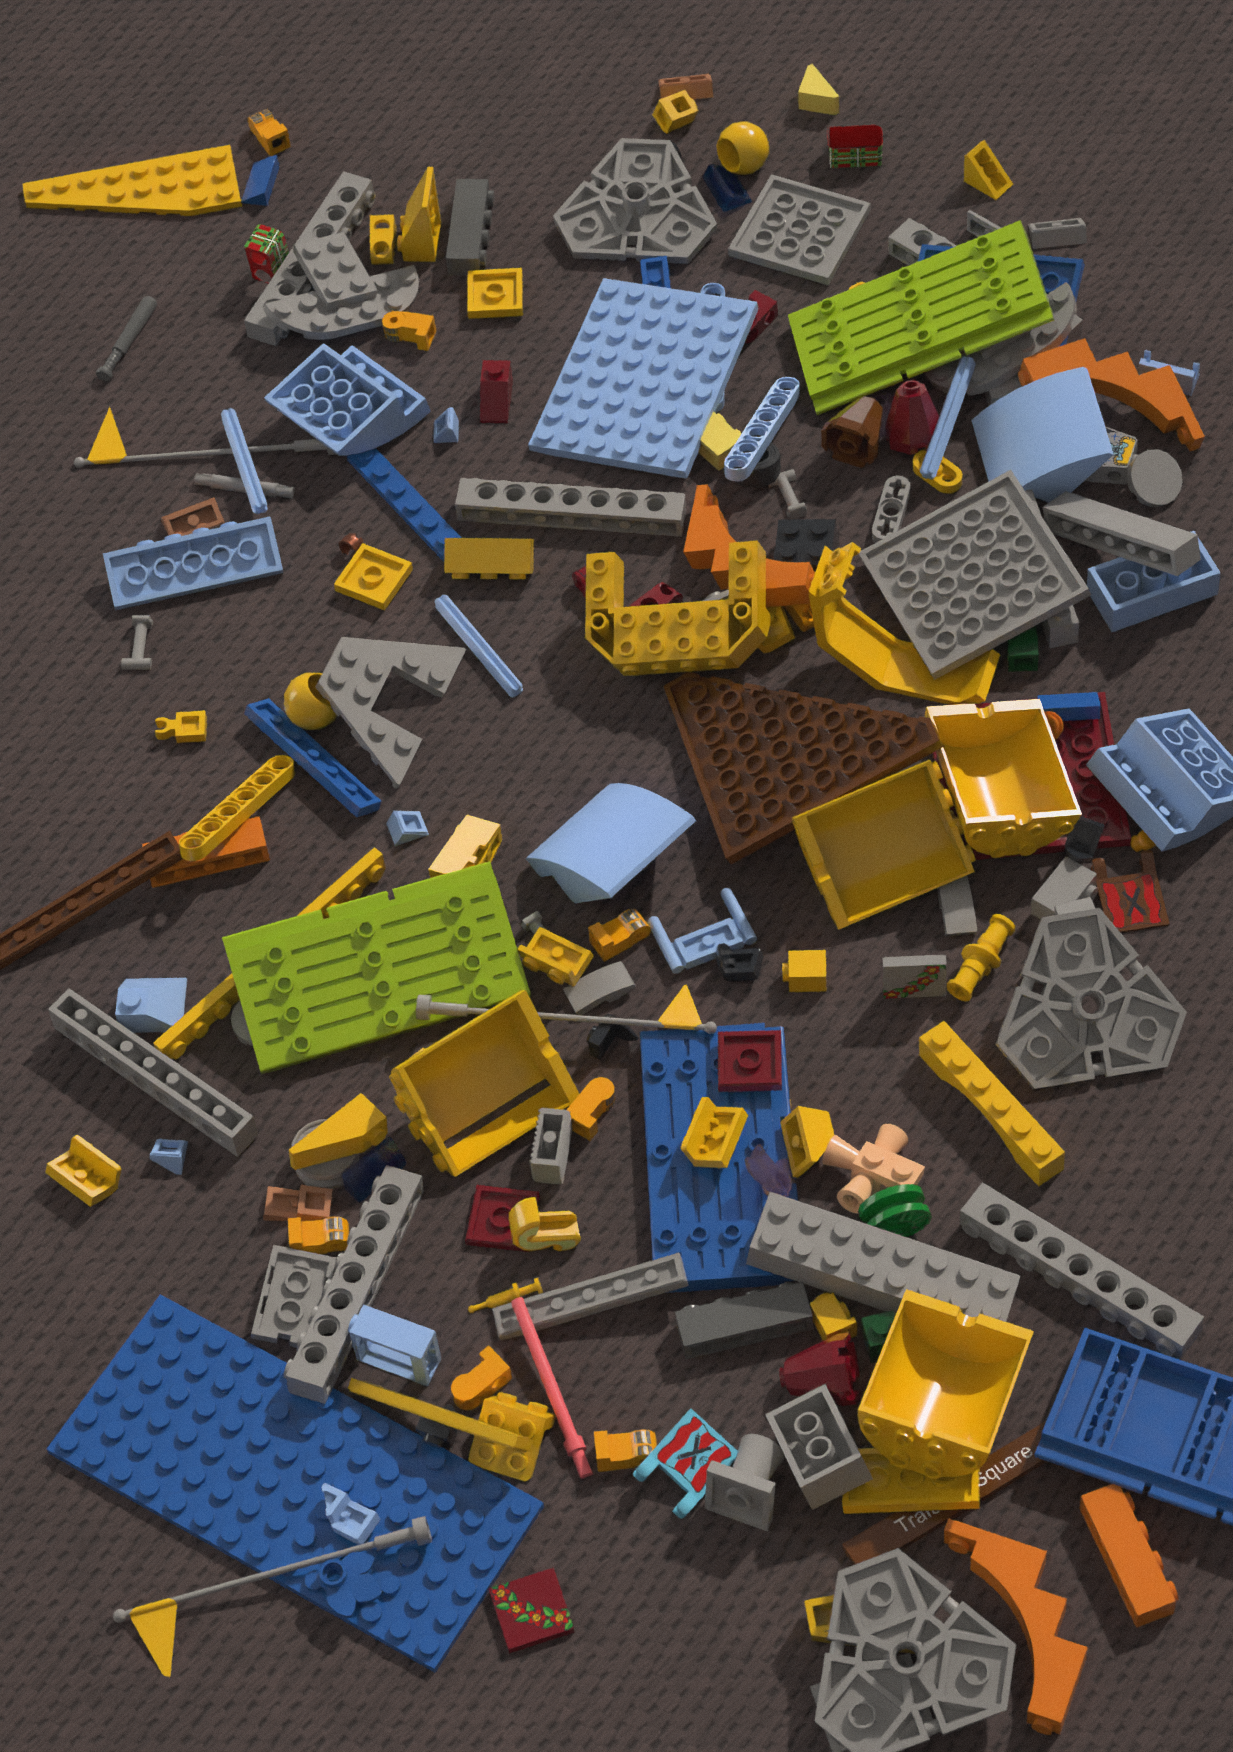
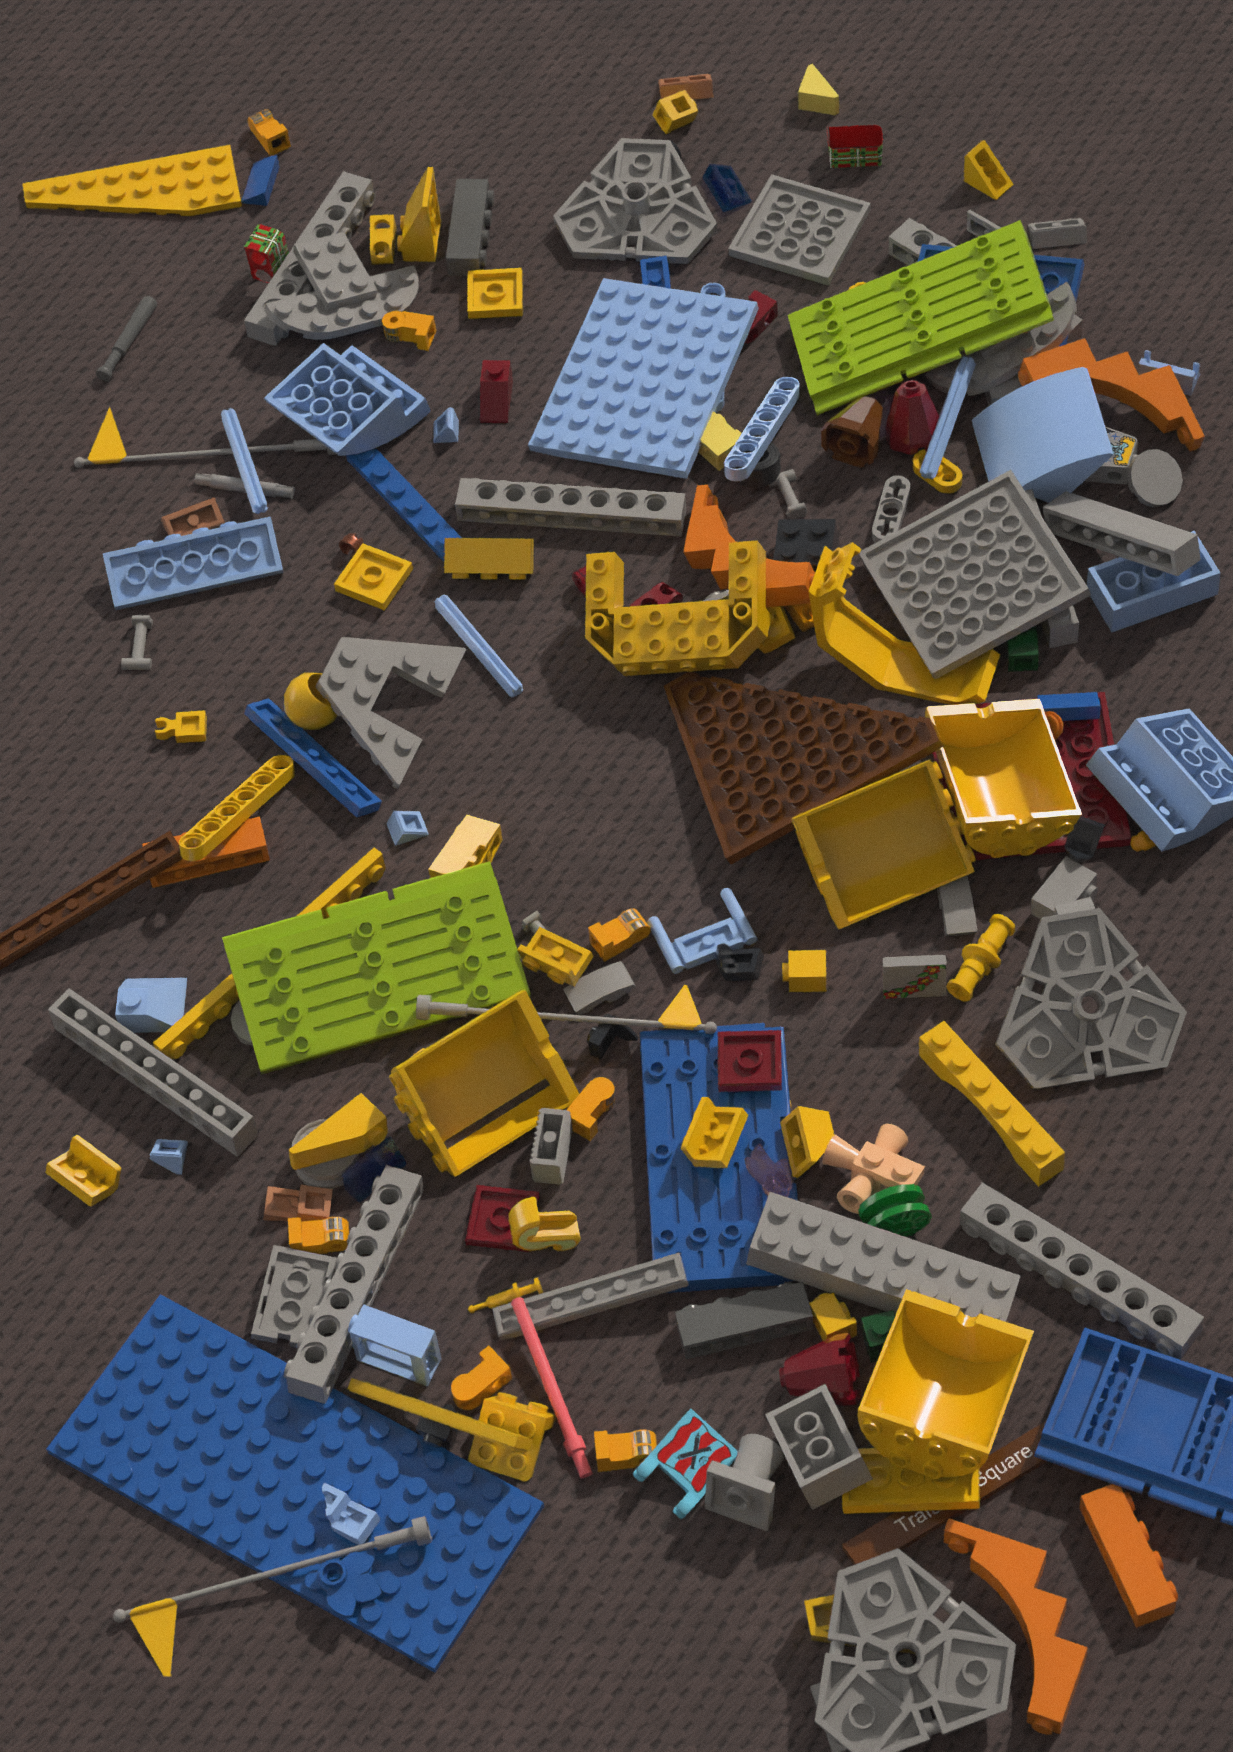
(531, 1610): dark red tile -> none
(609, 841): light blue slope -> none
(742, 148): yellow helmet -> none
(1134, 899): flag -> none

